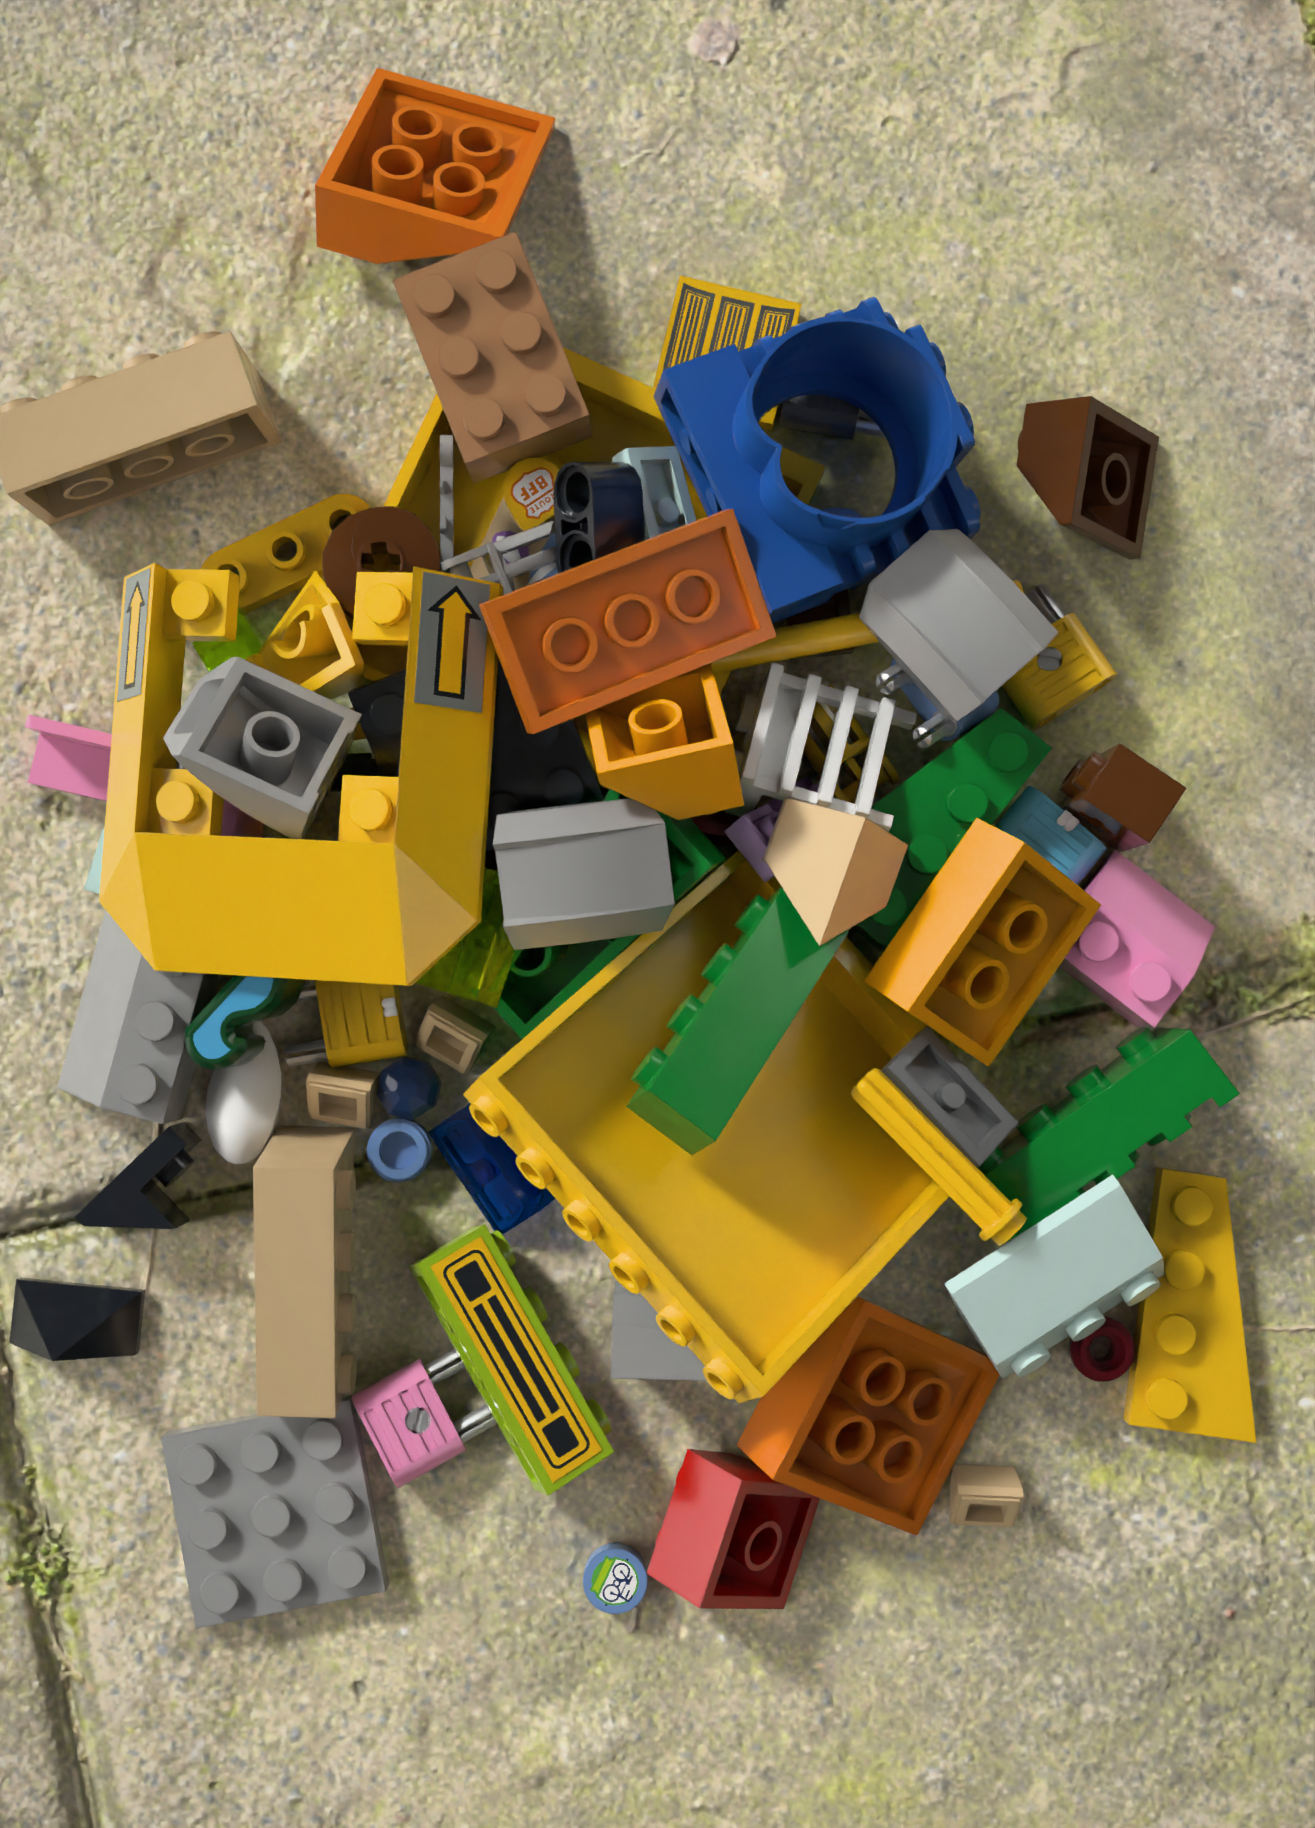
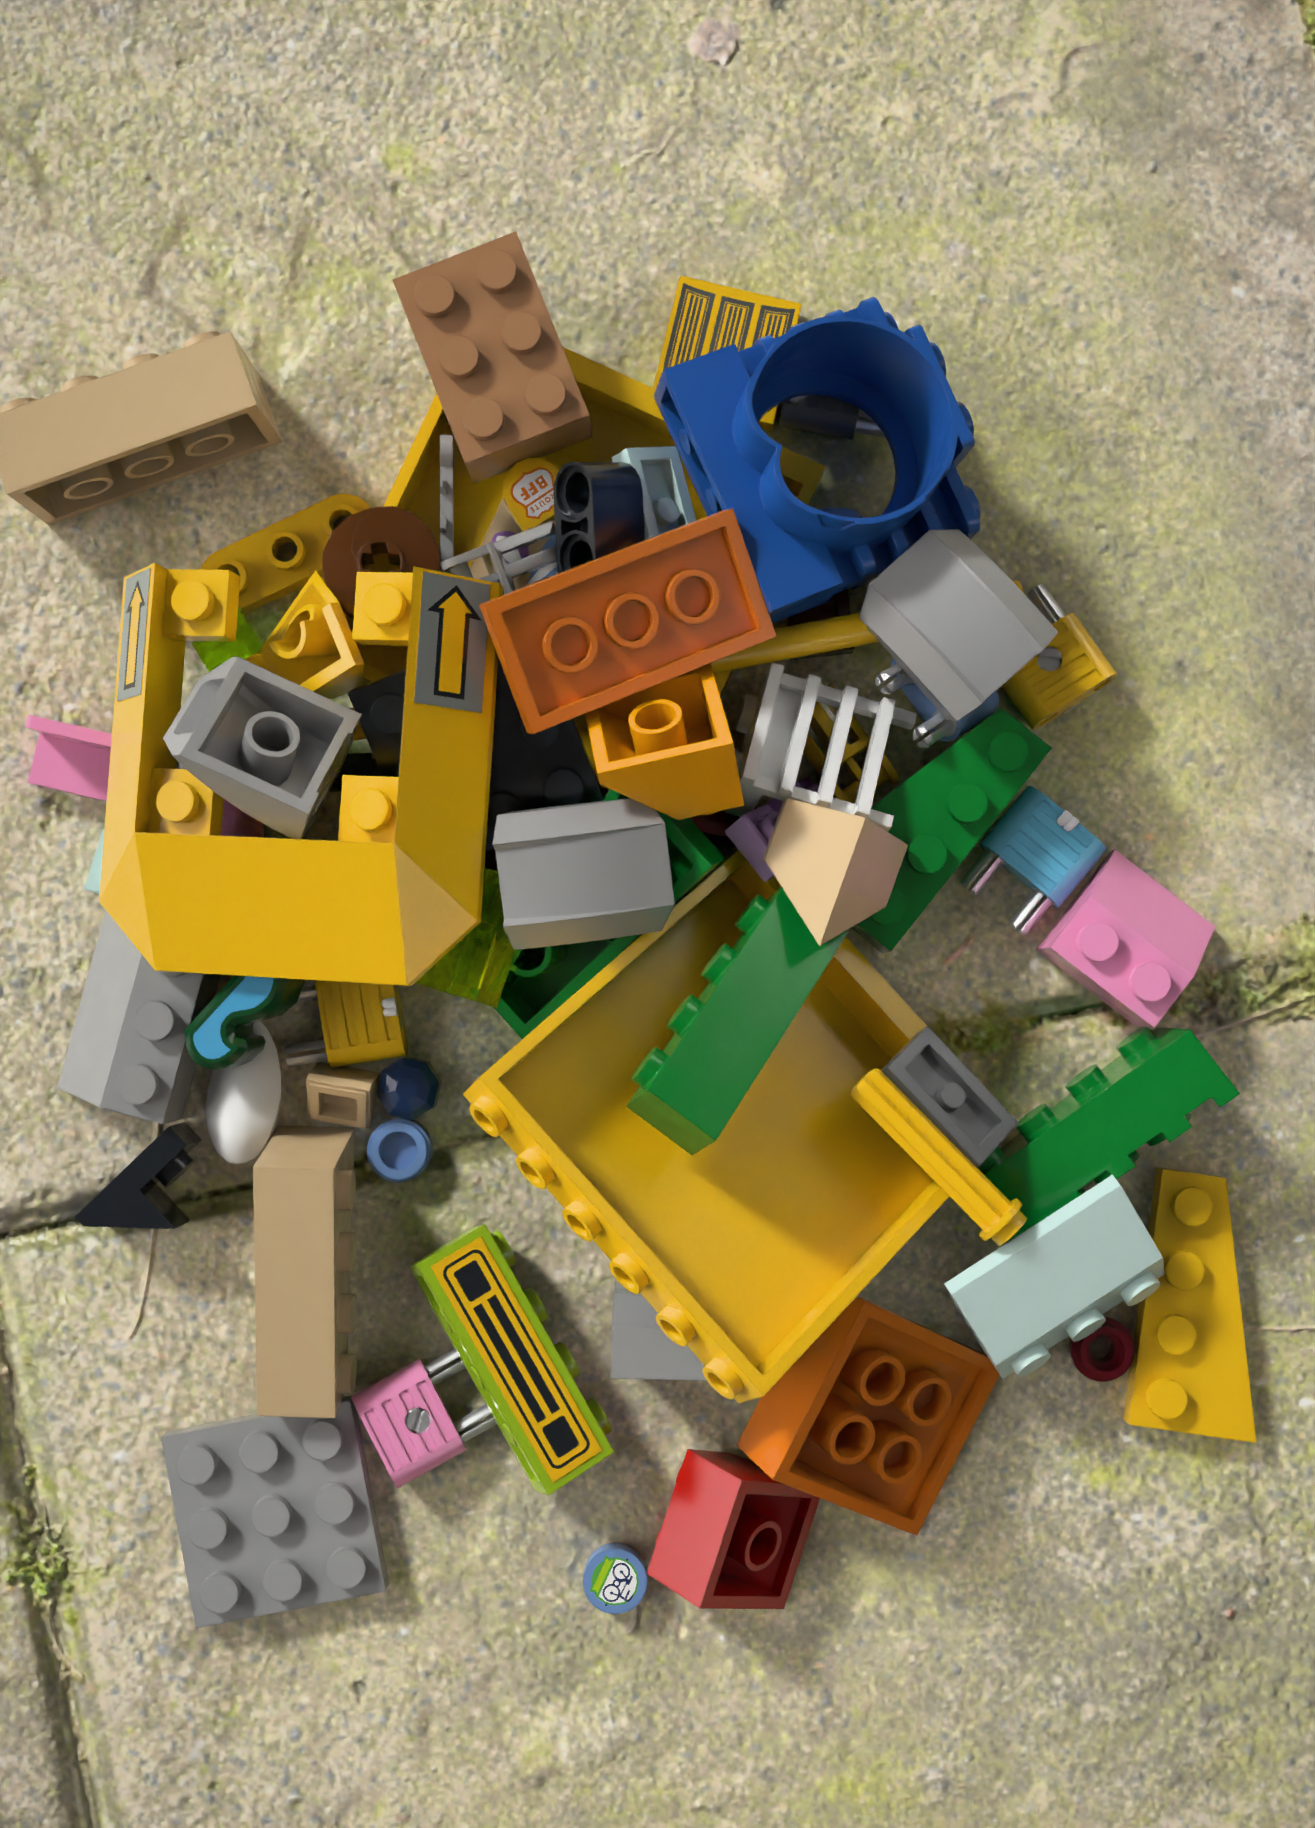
(76, 1319): black slope -> none
(426, 171): orange slope -> none
(453, 1034): tan slope -> none
(488, 1171): clear blue slope -> none
(983, 941): light orange slope -> none
(984, 1495): tan slope -> none
(1090, 469): reddish brown slope -> none
(1119, 797): reddish brown brick -> none

